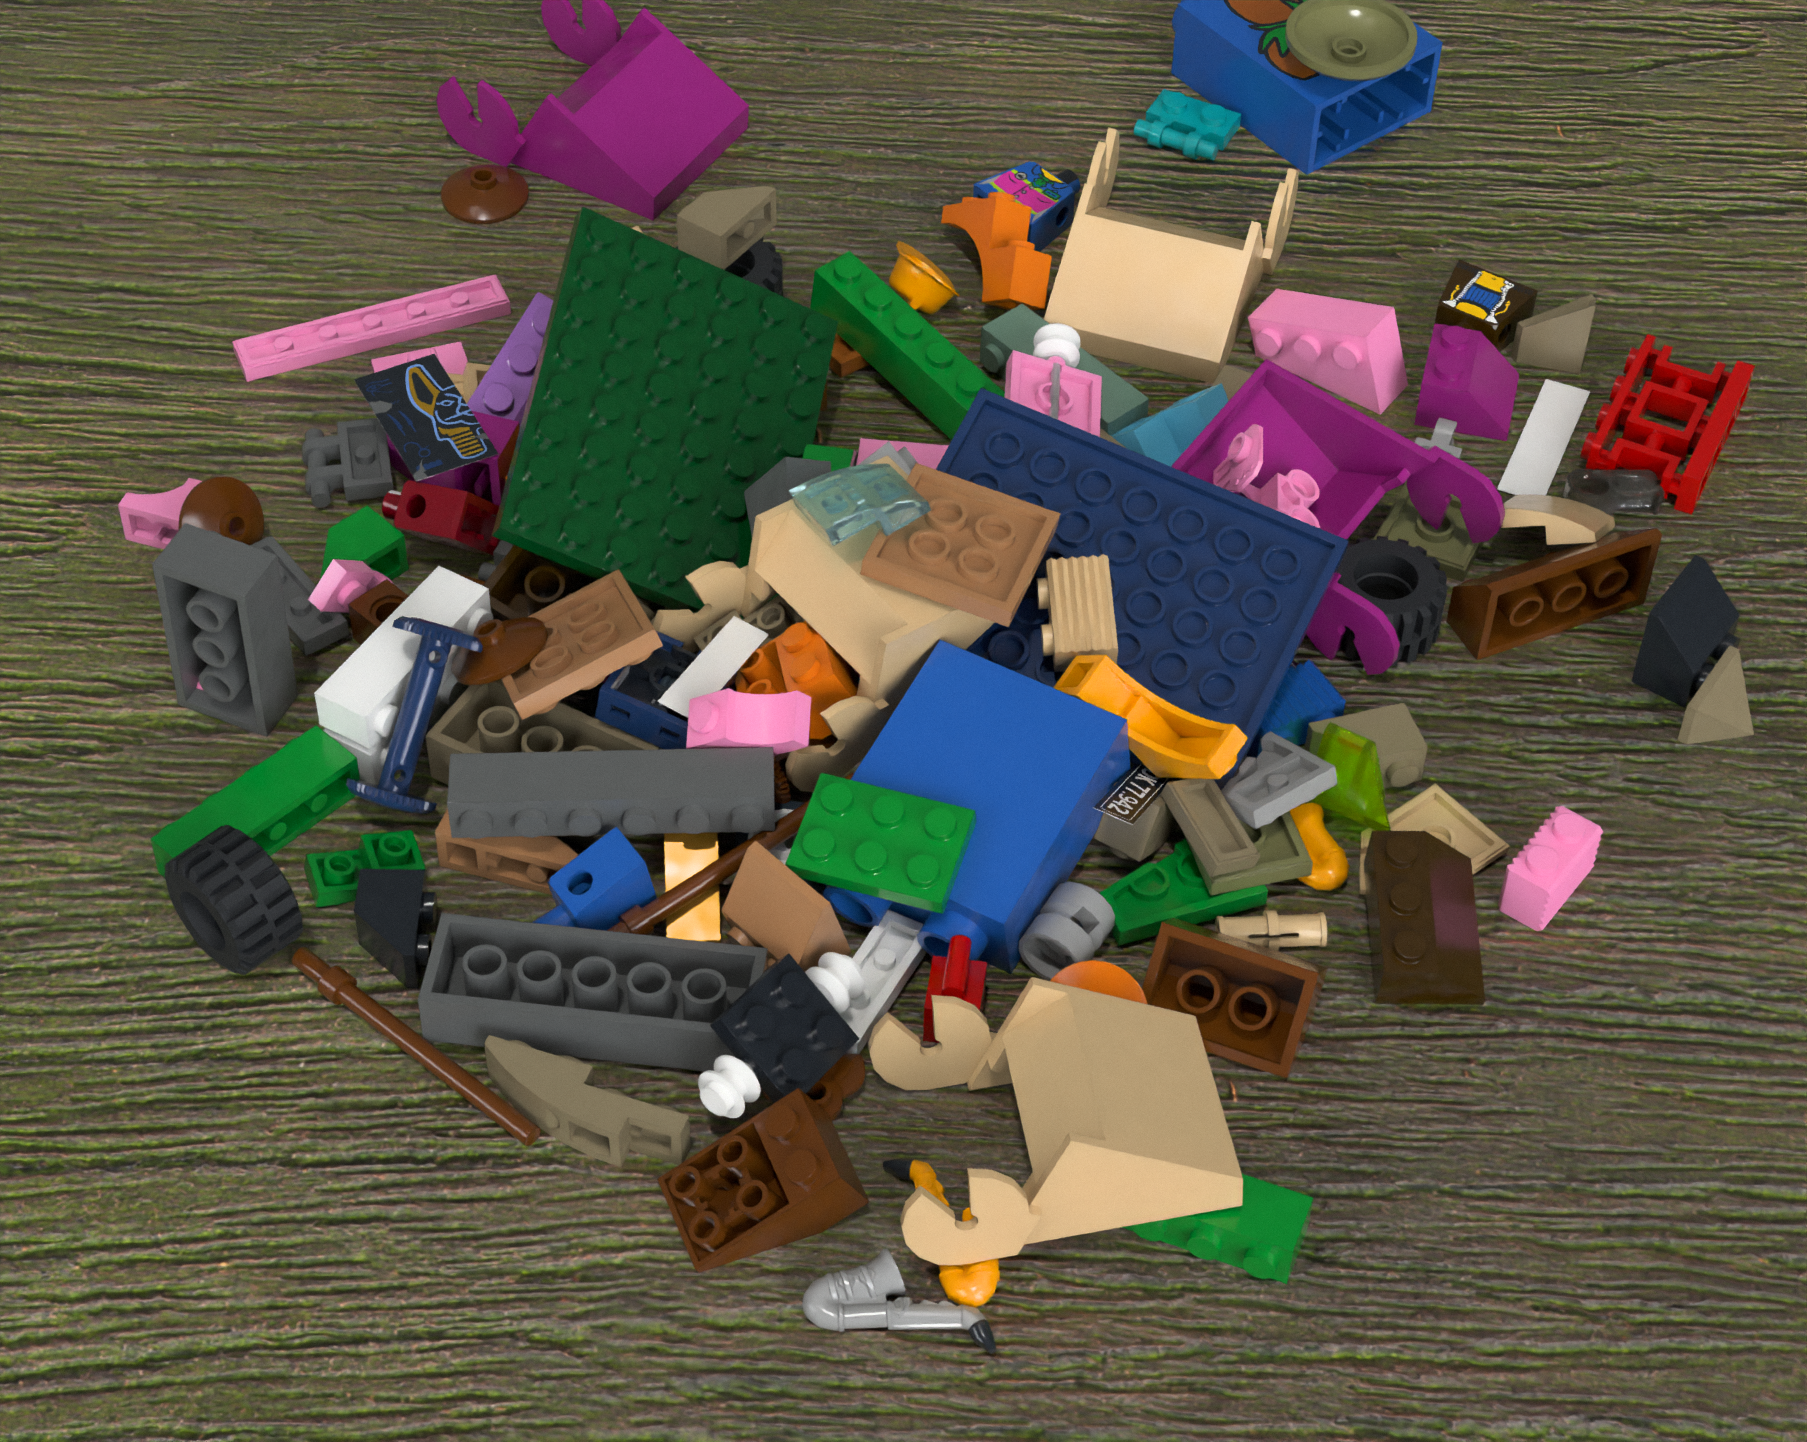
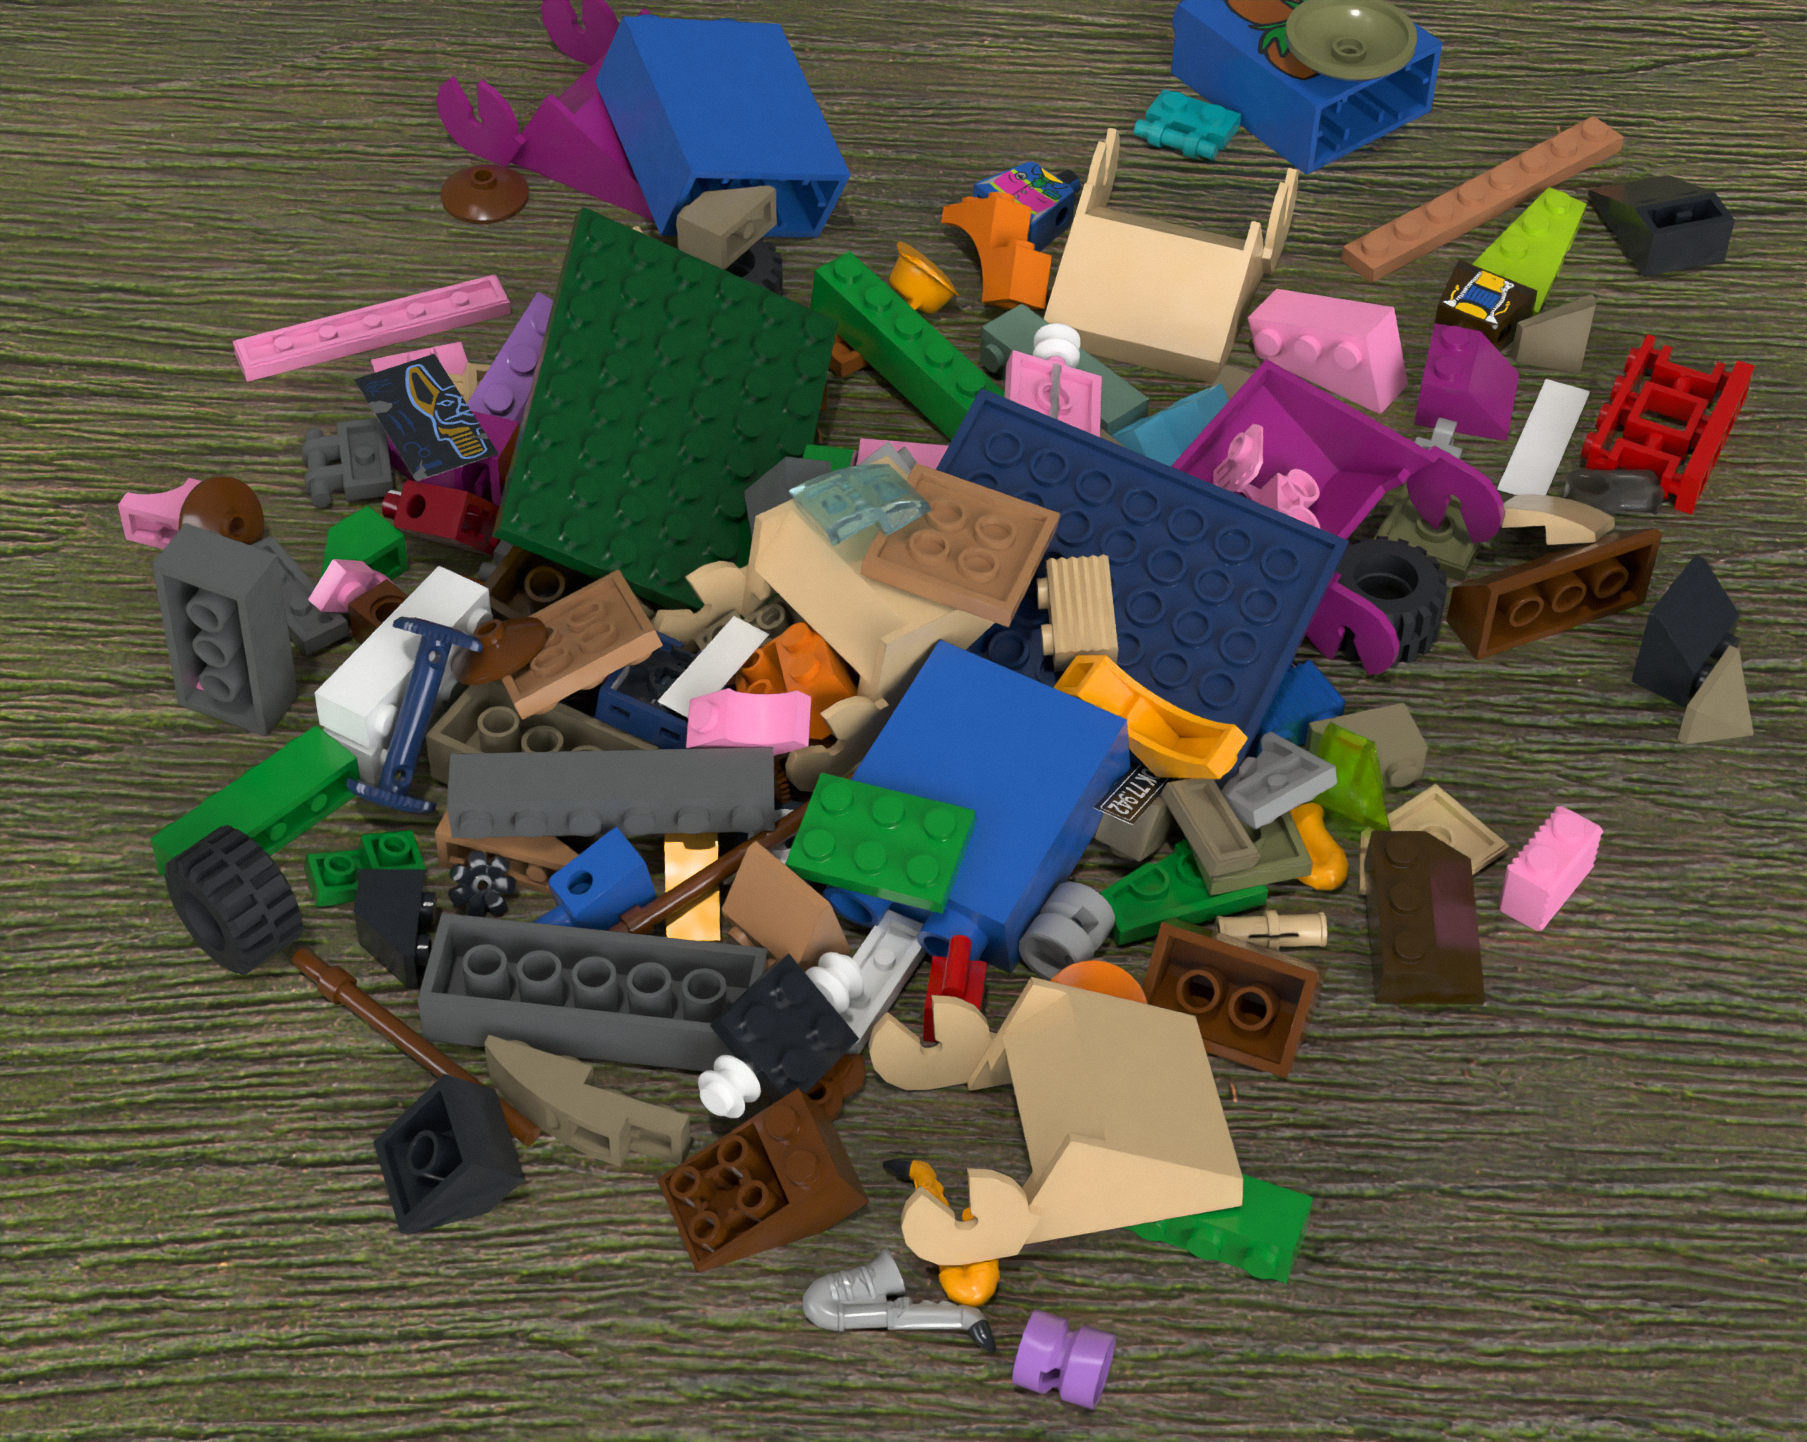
(448, 1156): none -> black slope
(481, 884): none -> black plant
(720, 112): none -> blue brick
(1064, 1359): none -> medium lavender wheel
(1481, 199): none -> nougat plate
(1536, 243): none -> lime wing
(1666, 223): none -> black slope

